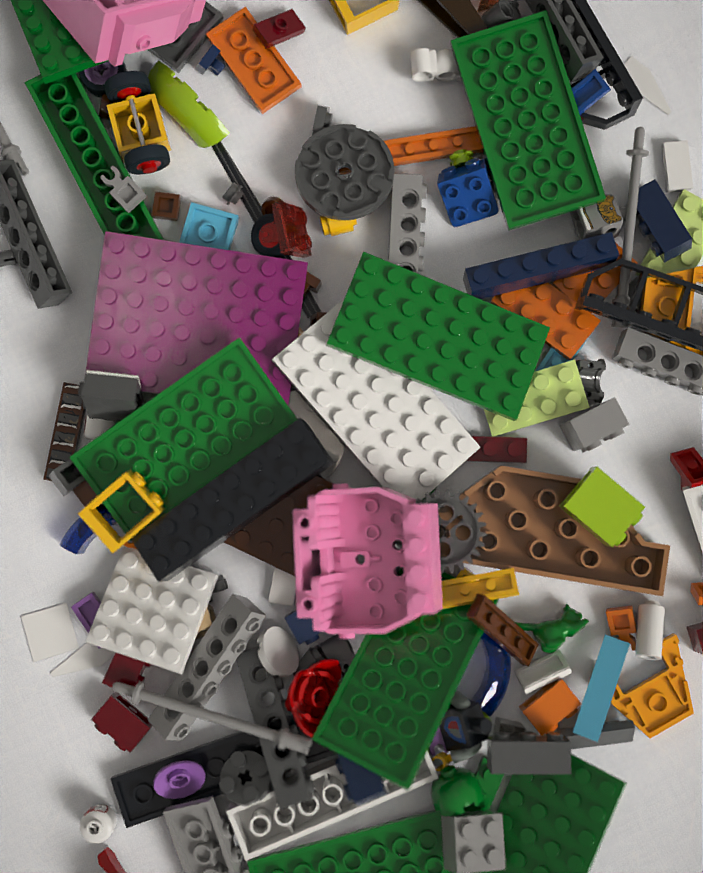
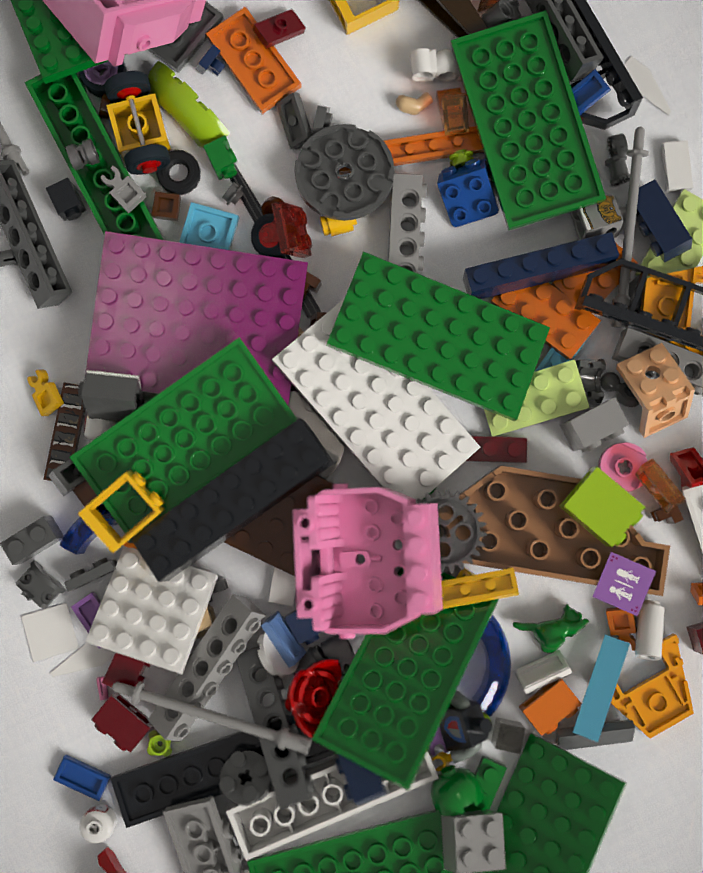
(32, 540): none -> dark grey brick
(39, 586): none -> dark grey piece
(46, 395): none -> yellow plate
(66, 199): none -> black brick
(82, 154): none -> flat silver wheel
(82, 578): none -> dark grey plate
(82, 777): none -> blue tile
(102, 688): none -> bright pink piece
(154, 748): none -> lime plate
(179, 779): medium lavender dish -> none
(186, 185): none -> black tyre
(221, 158): none -> green brick
(283, 639): none -> medium blue tile
(294, 120): none -> dark grey plate
(413, 106): none -> tan arm
(453, 111): none -> clear orange slope
(502, 629): reddish brown tile -> none
(528, 753): dark grey brick -> none
(611, 382): none -> dark grey plate
(617, 164): none -> dark grey connector
(618, 454): none -> bright pink plate
(624, 583): none -> medium lavender sticker
(660, 486): none -> clear orange brick
(662, 399): none -> light nougat bracket
(671, 518): none -> reddish brown tile

